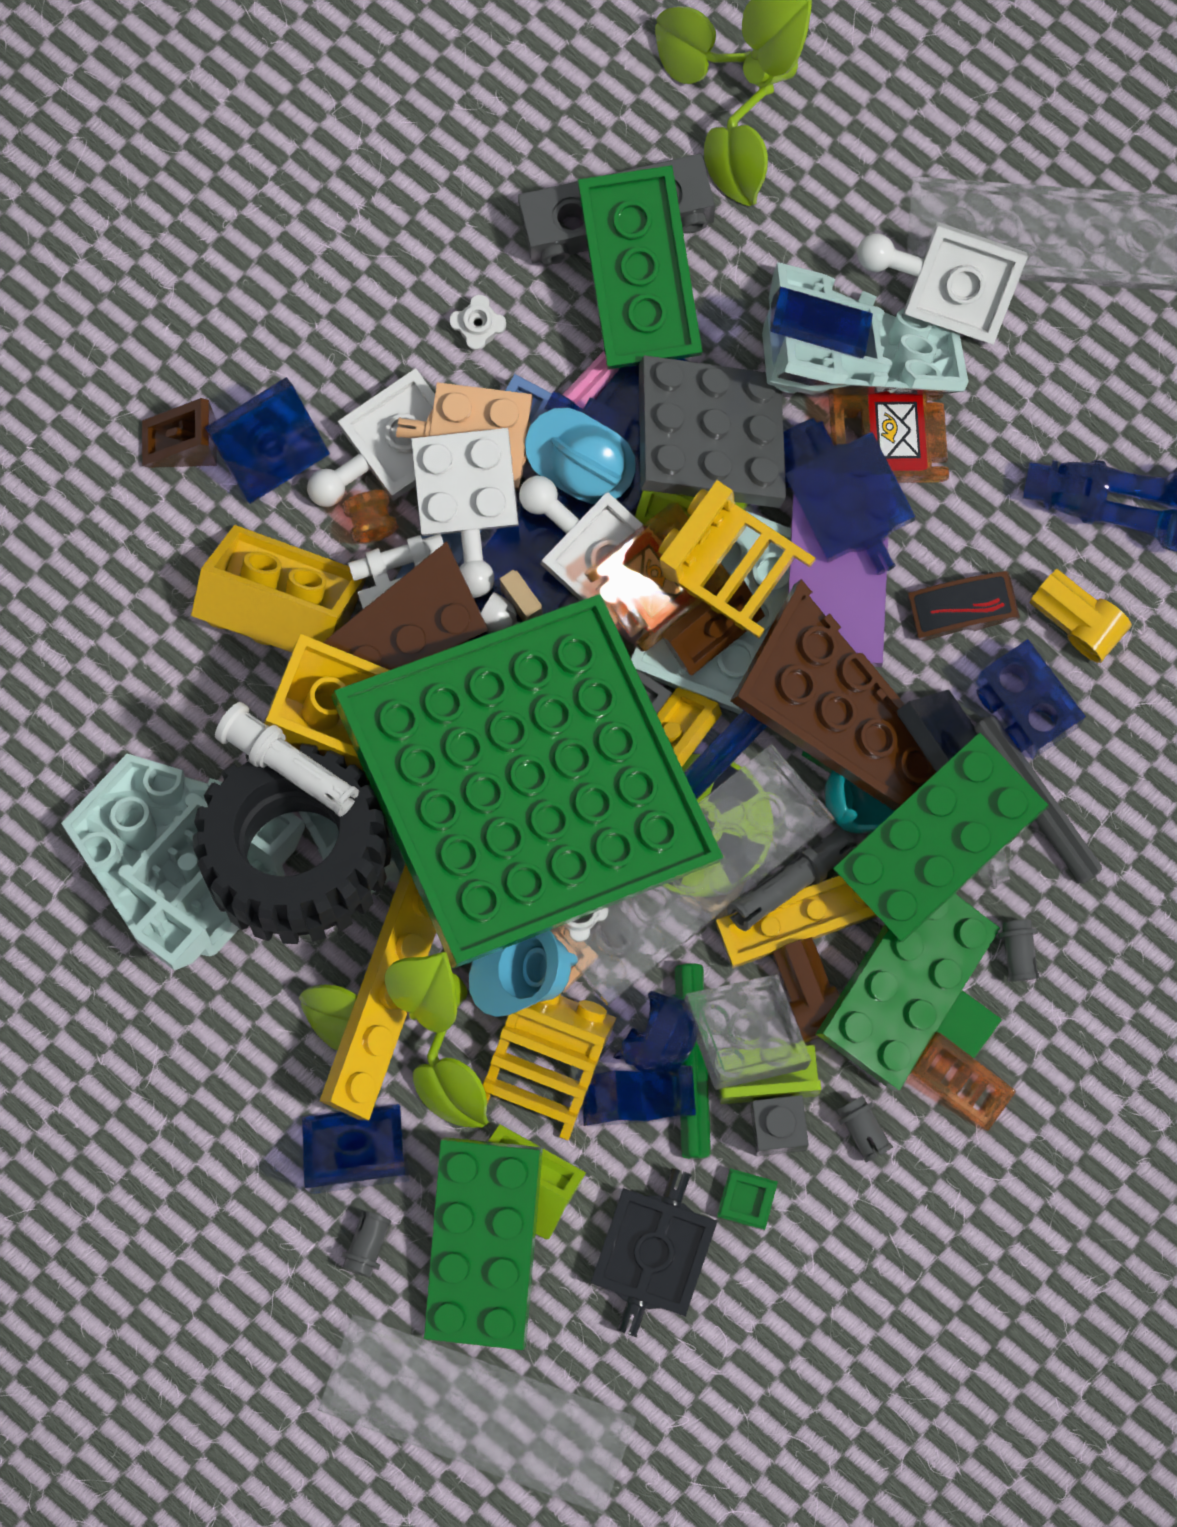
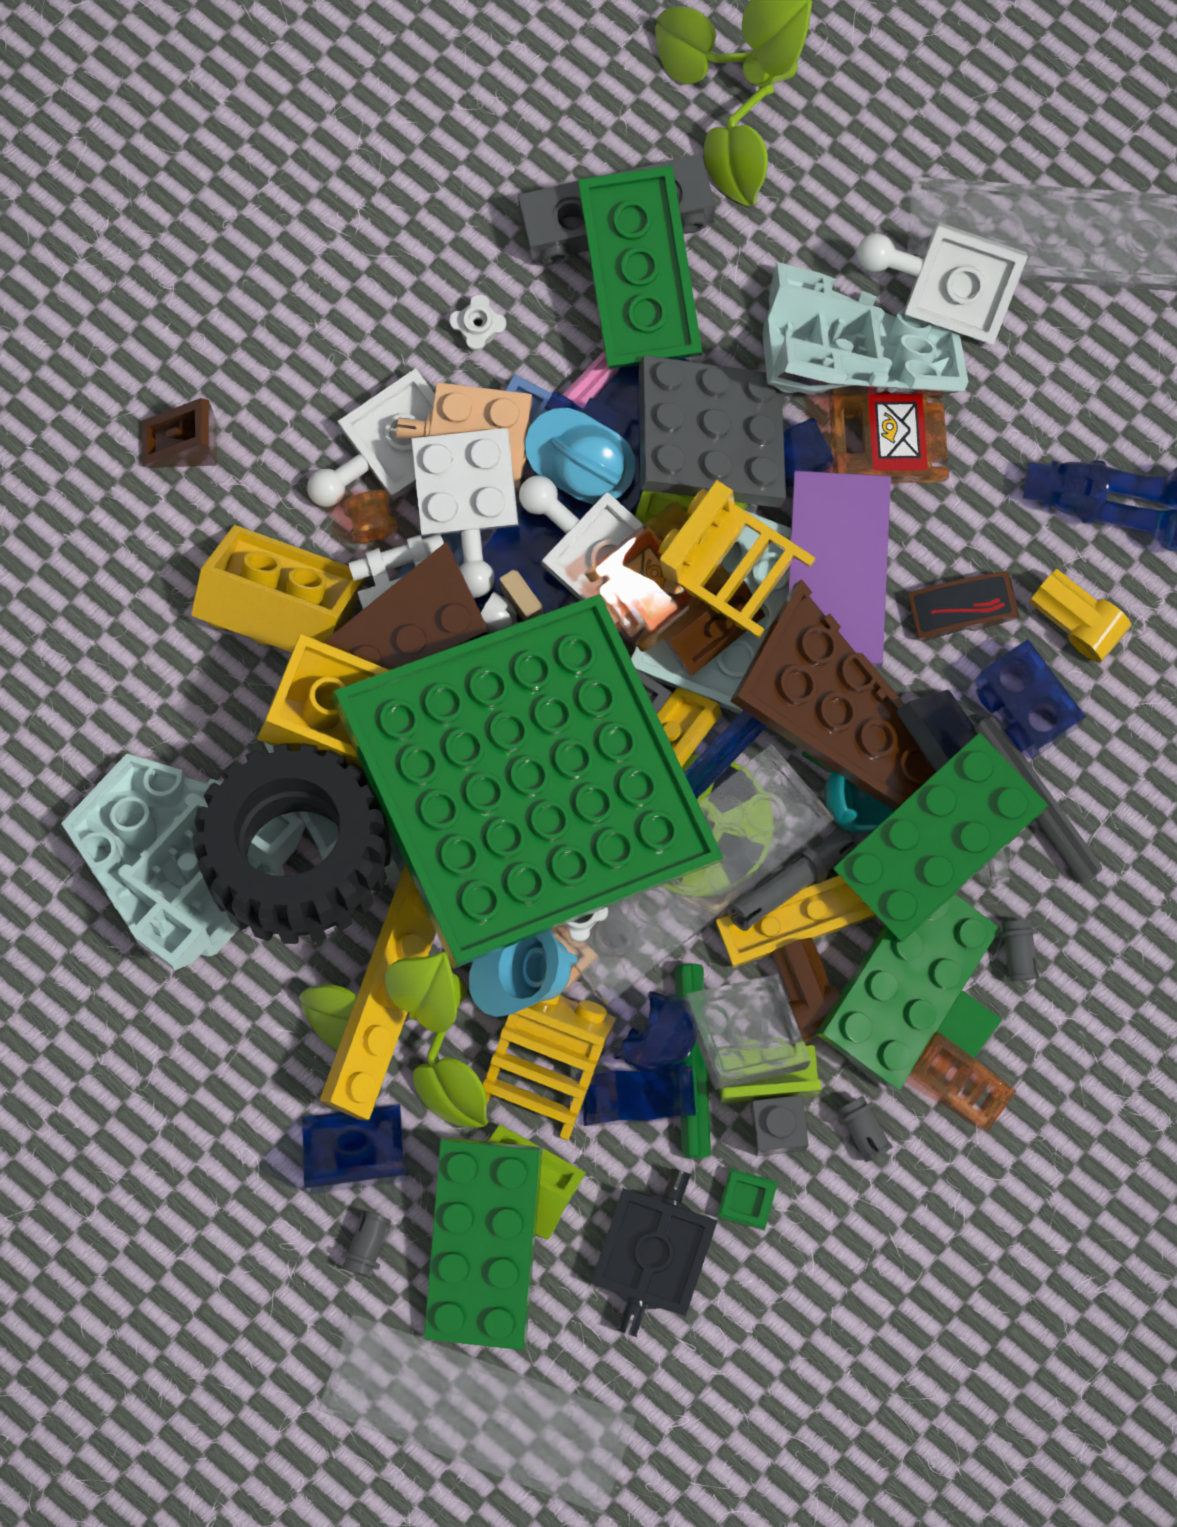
(267, 440): clear blue plate -> none
(268, 748): white pin -> none
(820, 322): clear blue slope -> none
(850, 497): clear blue plate -> none

